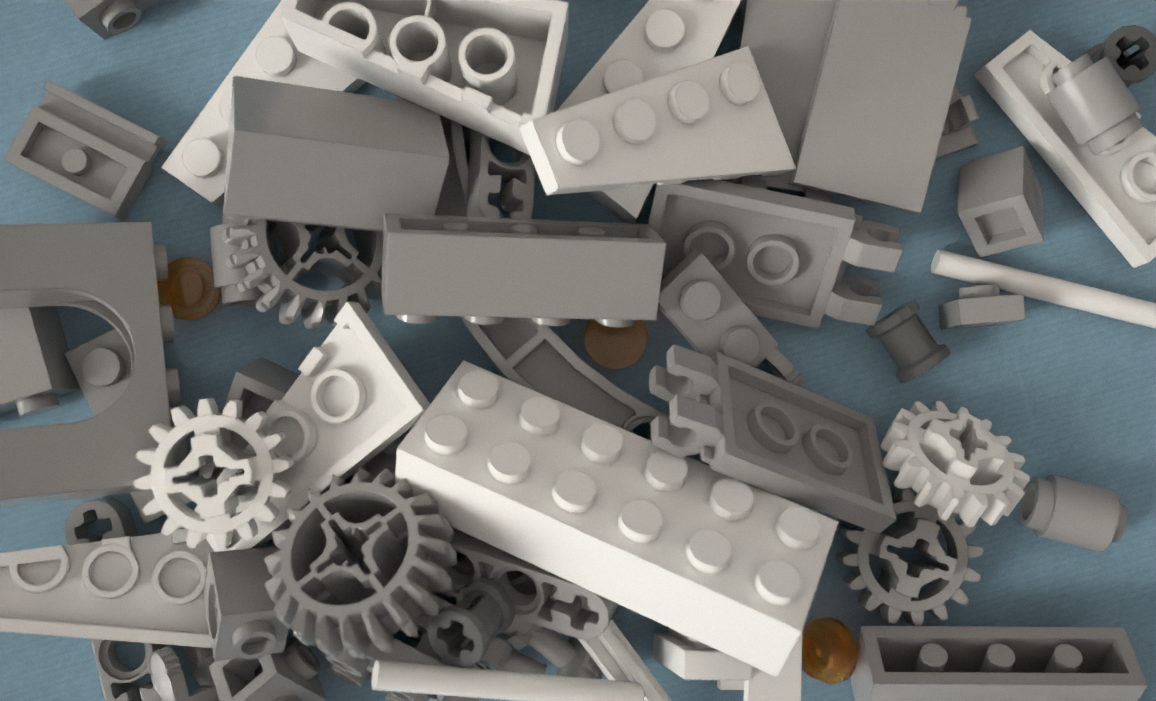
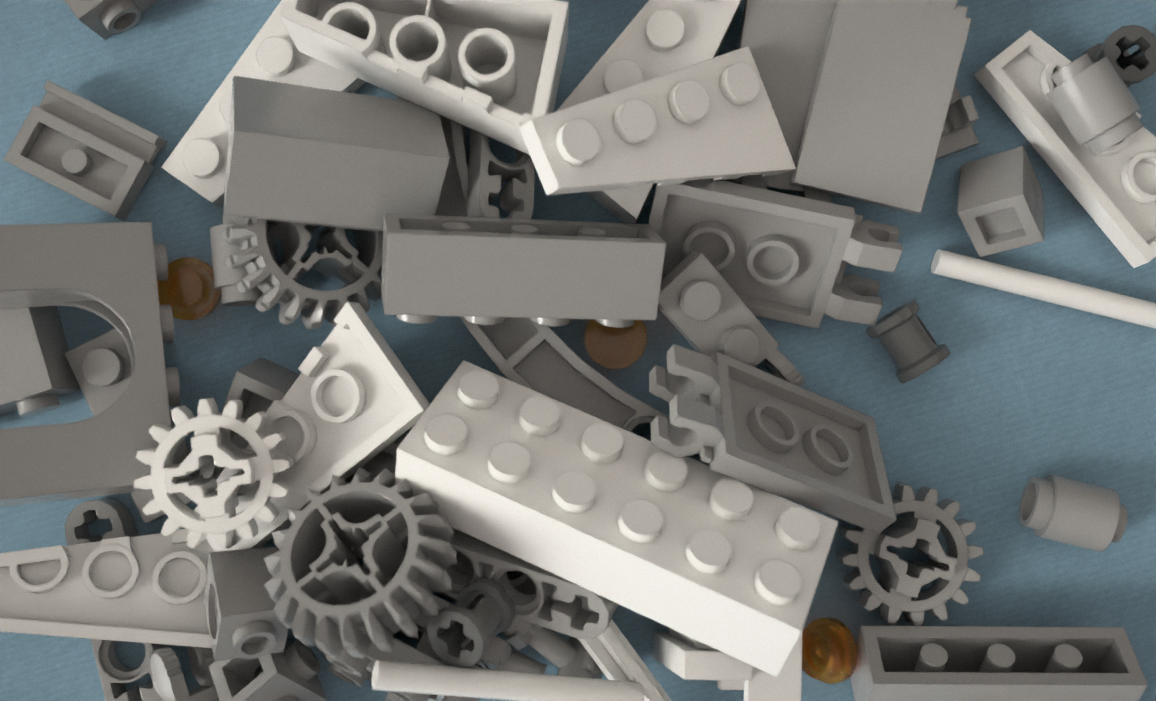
(954, 463): white gear -> none
(981, 307): light grey plate -> none

